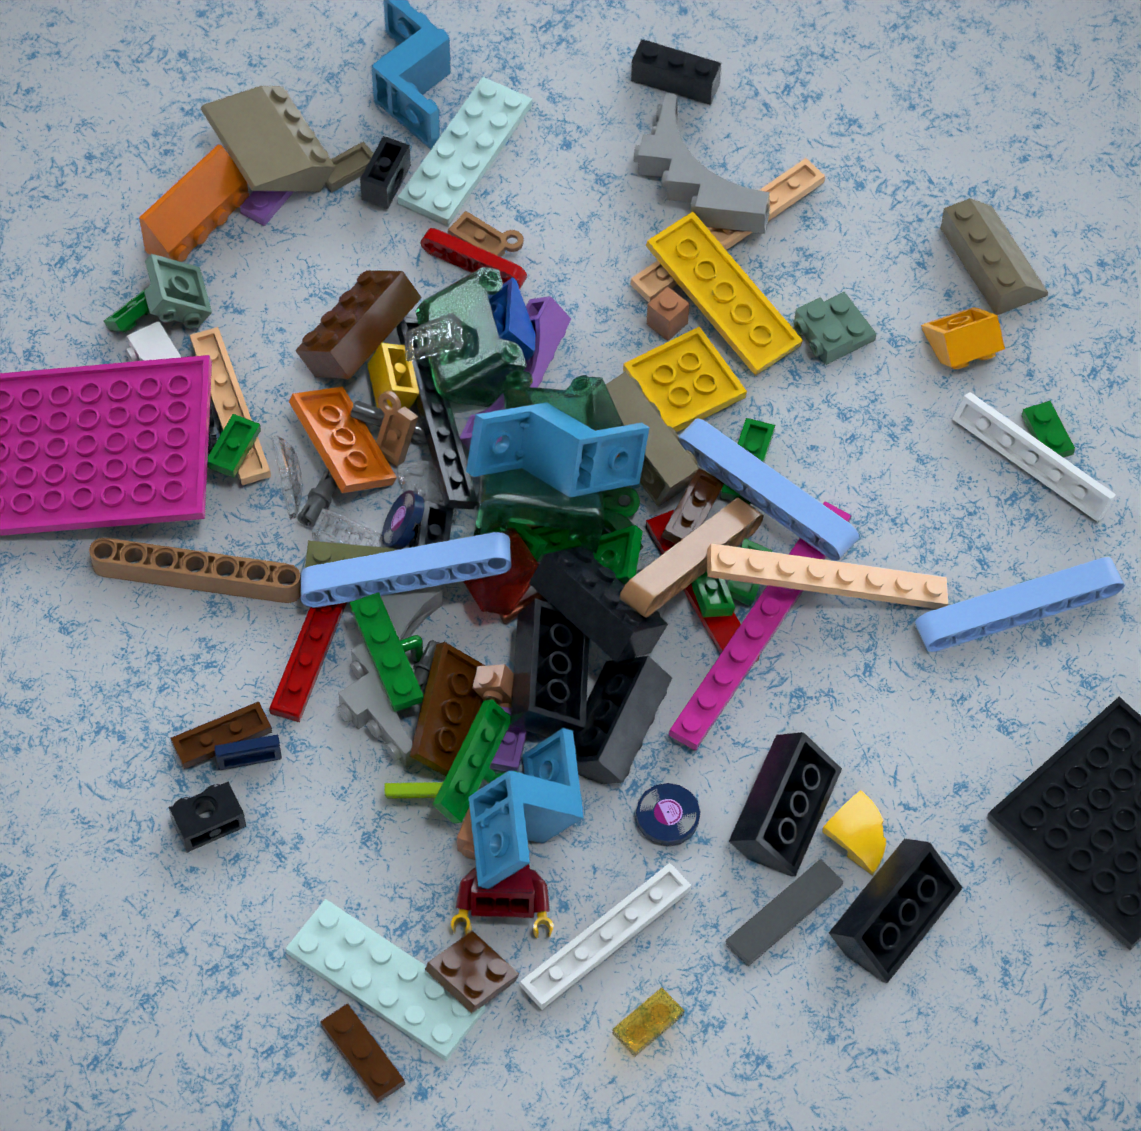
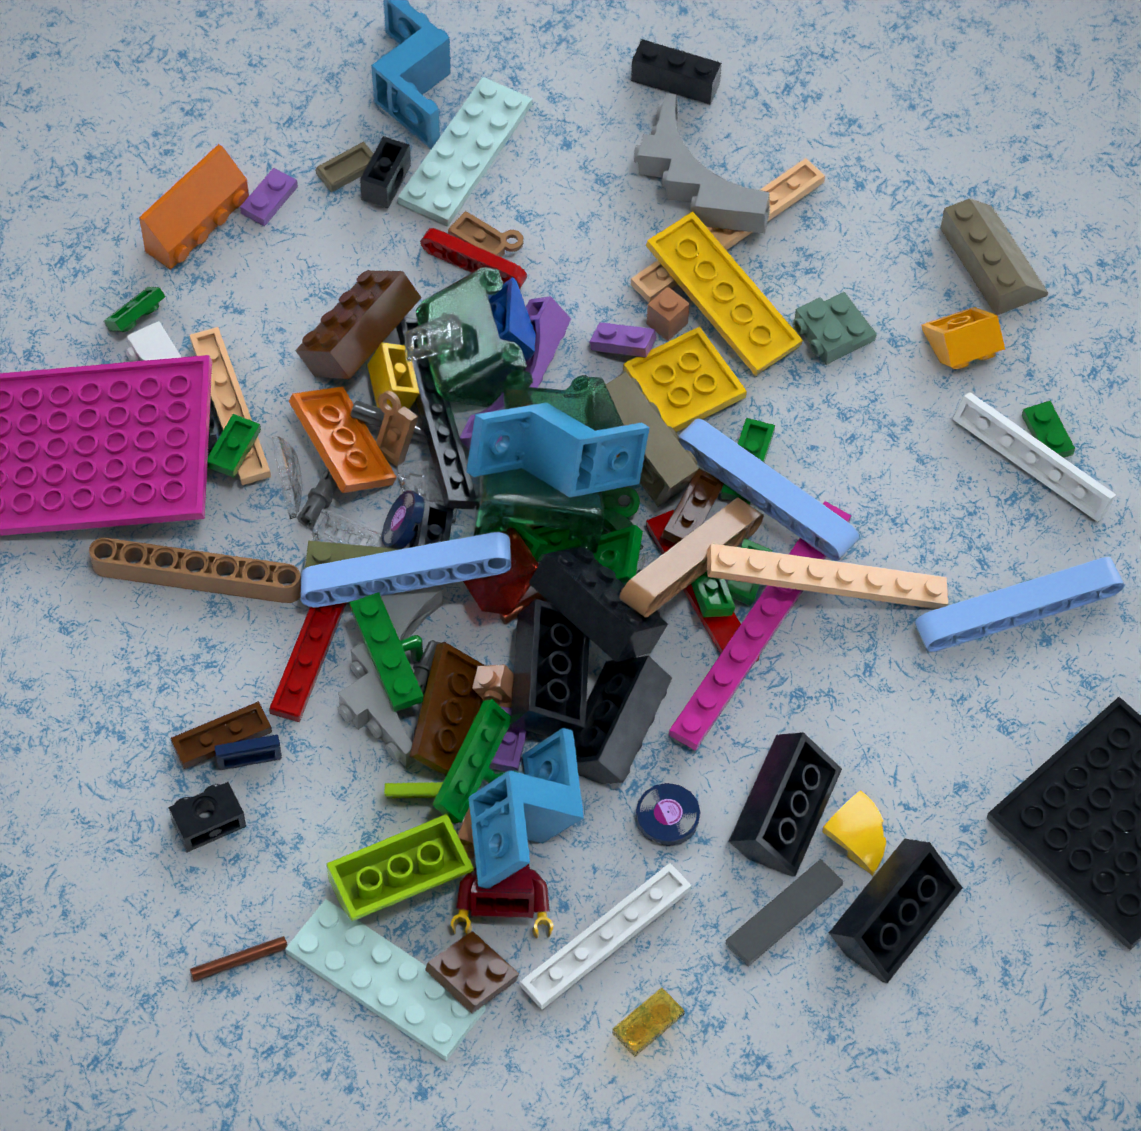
(176, 292): sand green plate -> none
(238, 958): none -> copper bar
(270, 140): dark tan slope -> none
(362, 1053): reddish brown plate -> none
(398, 867): none -> lime slope
(623, 339): none -> medium lavender plate

